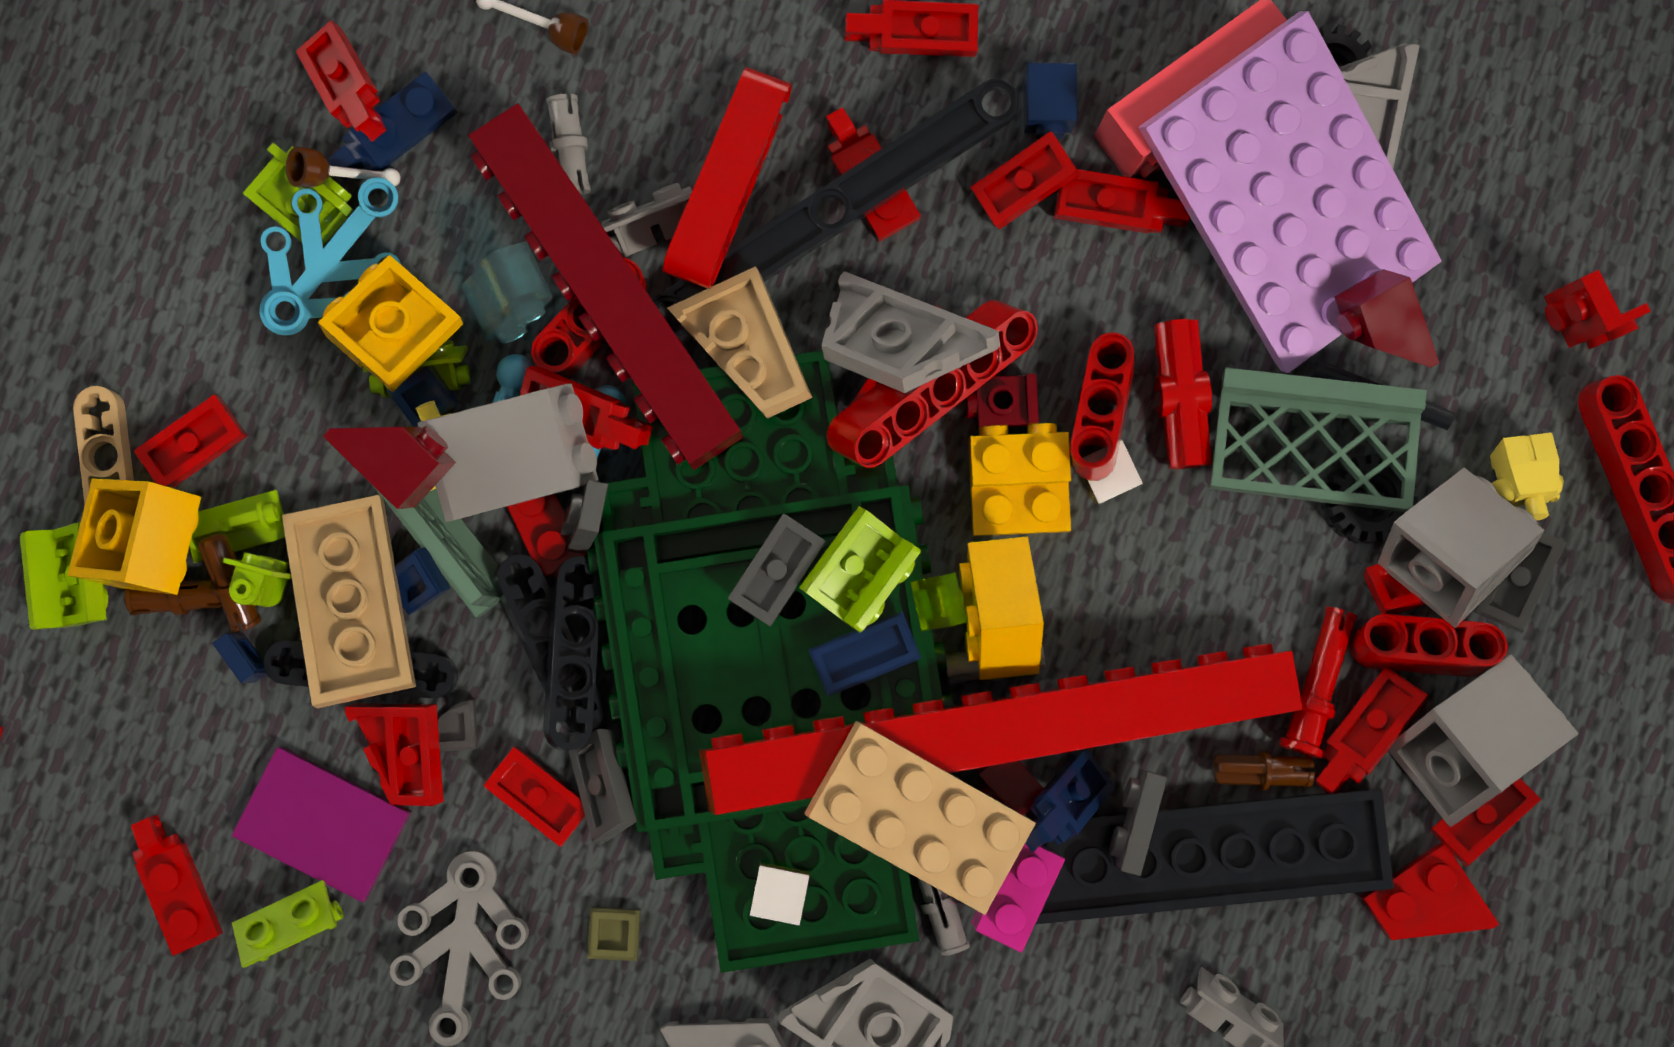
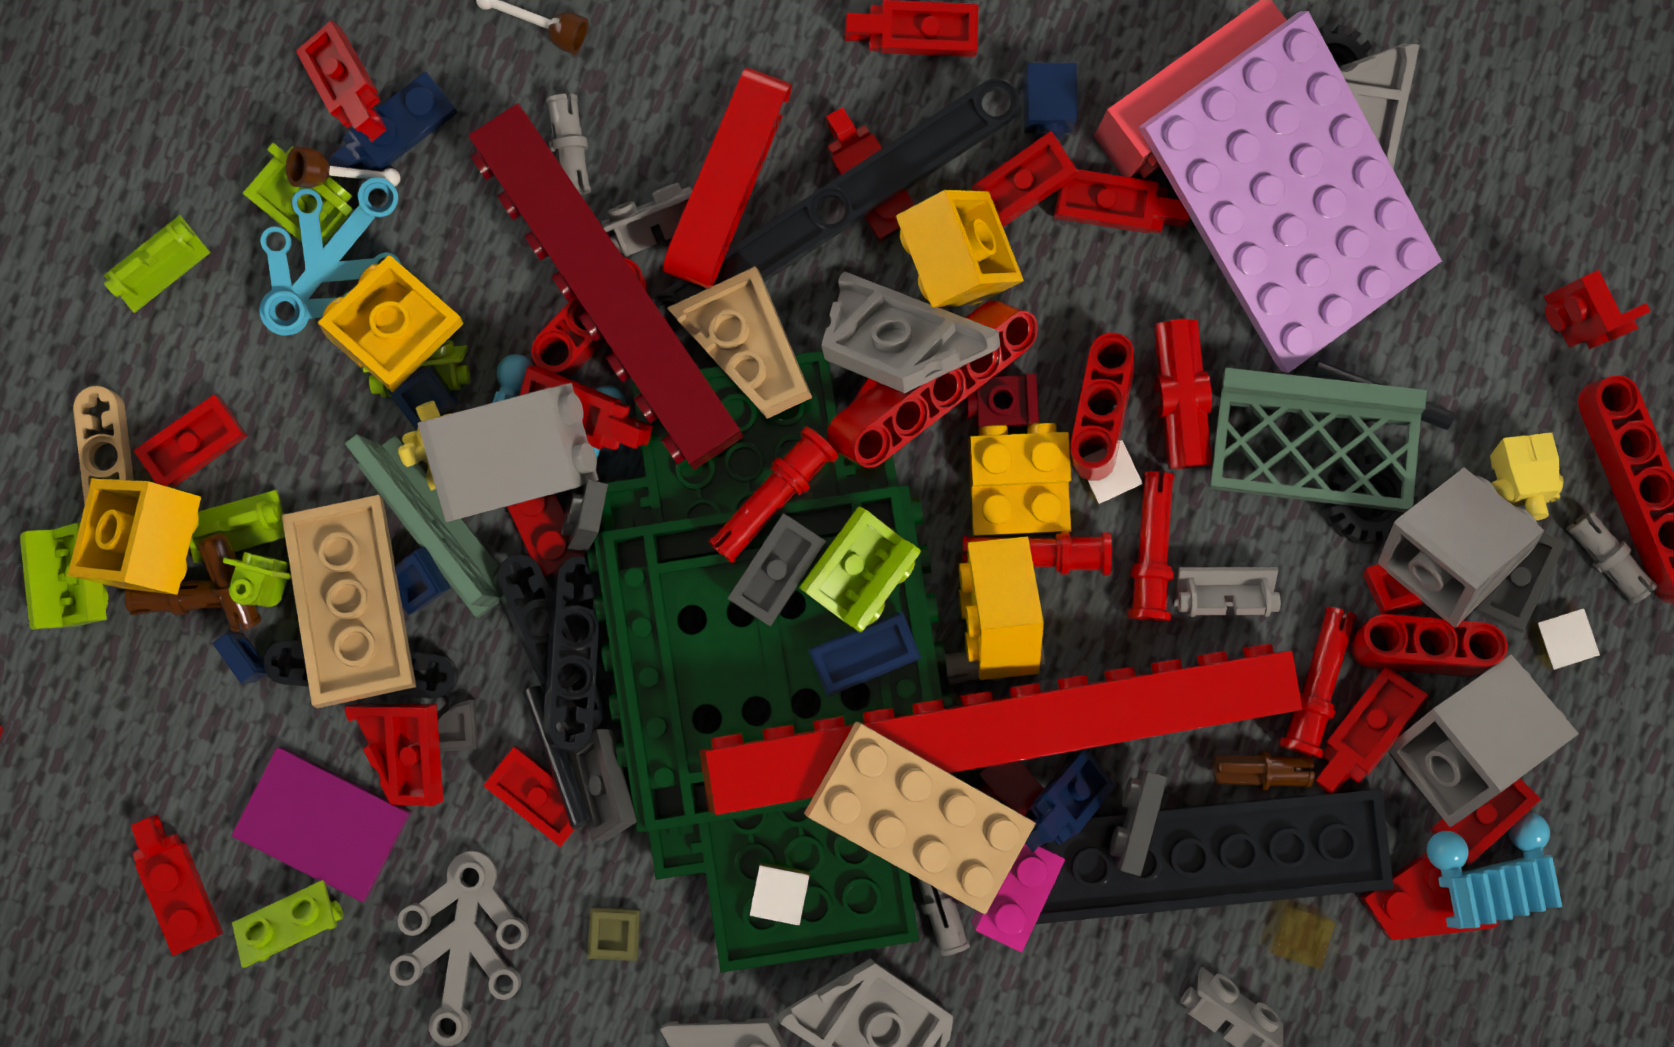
(156, 264): none -> lime hinge
(395, 460): dark red slope -> none
(507, 293): clear light blue brick -> none
(557, 762): none -> black bar
(787, 478): none -> red pin
(938, 601): clear neon green plate -> none
(958, 248): none -> yellow brick
(1065, 552): none -> red pin
(1151, 571): none -> red pin
(1214, 588): none -> light grey hinge
(1303, 937): none -> clear yellow tile
(1387, 317): dark red slope -> none
(1499, 888): none -> medium azure gear
(1565, 639): none -> white tile
(1612, 557): none -> light grey pin

